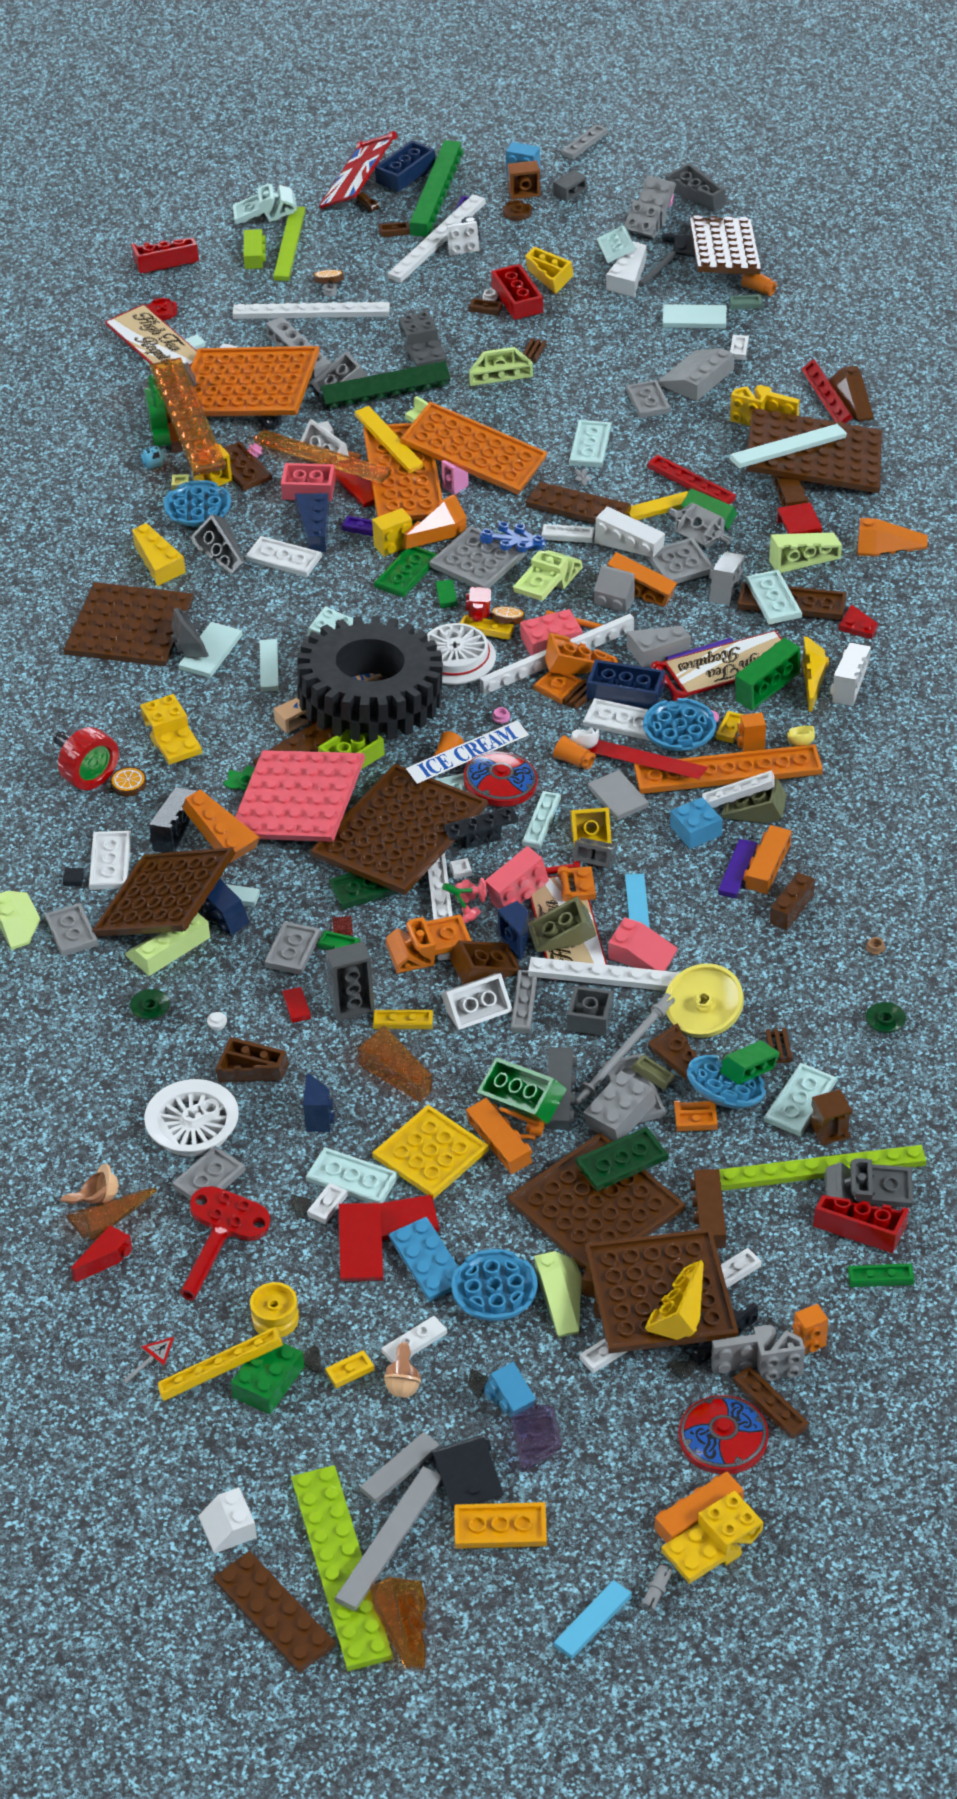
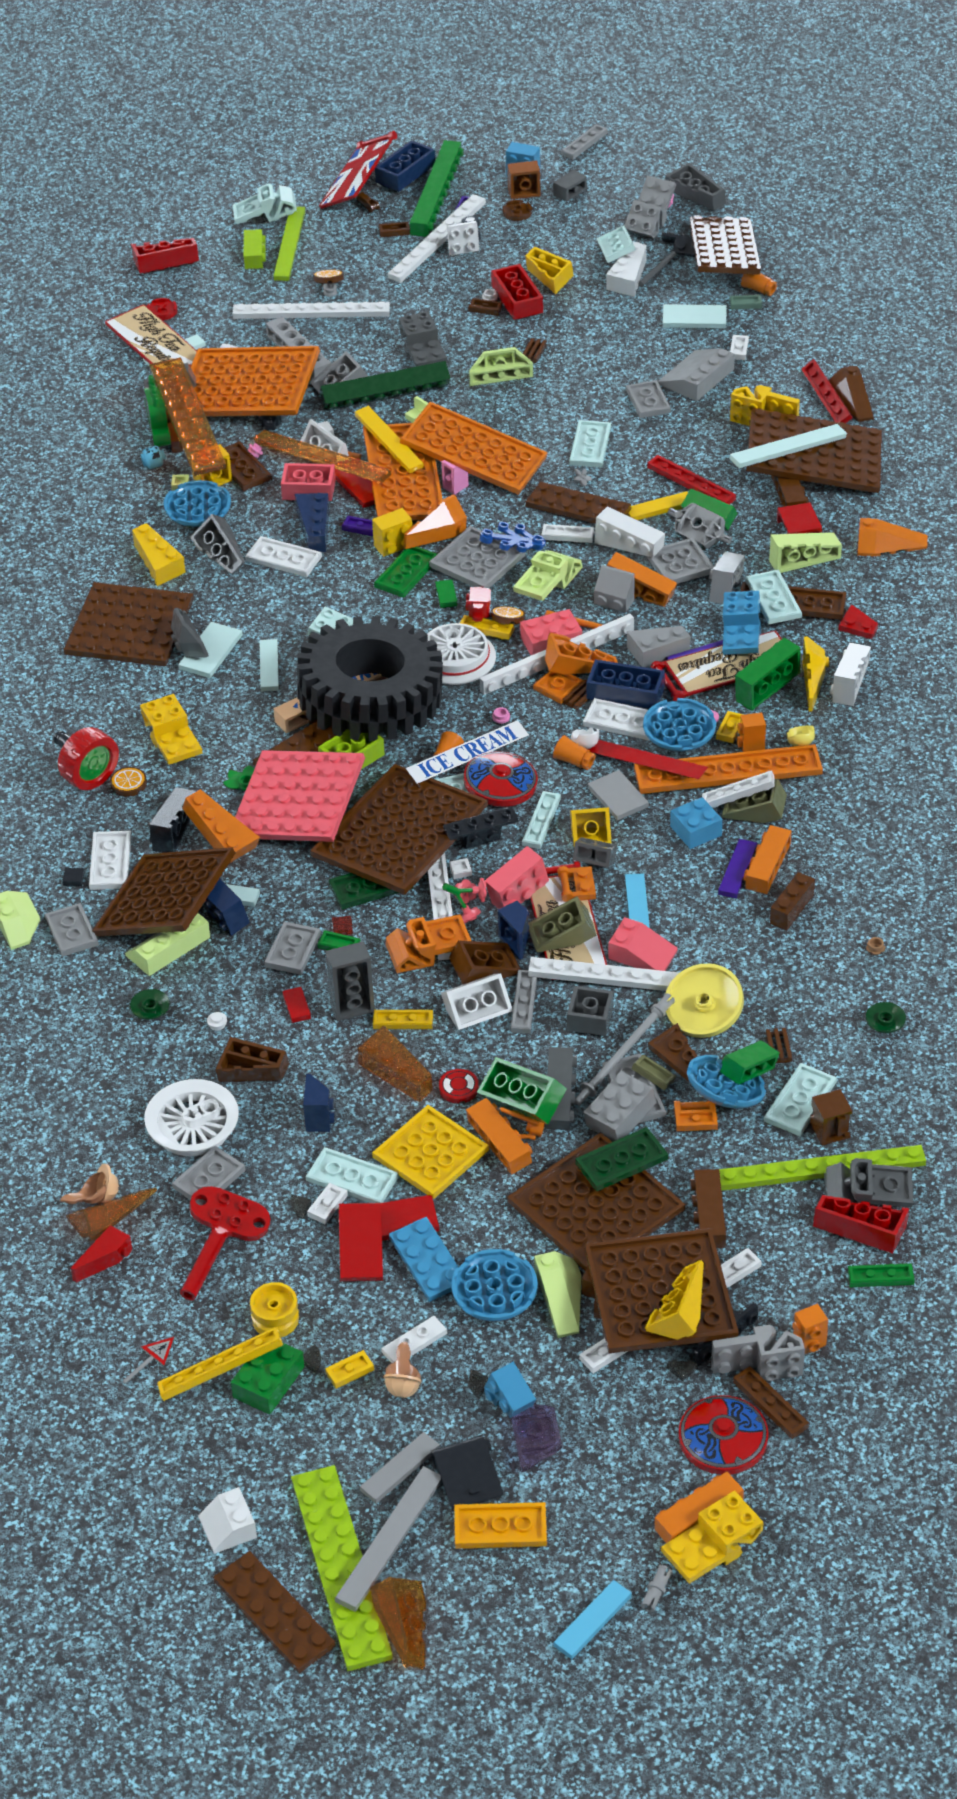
(458, 1085): none -> tile
(741, 622): none -> dark azure piece

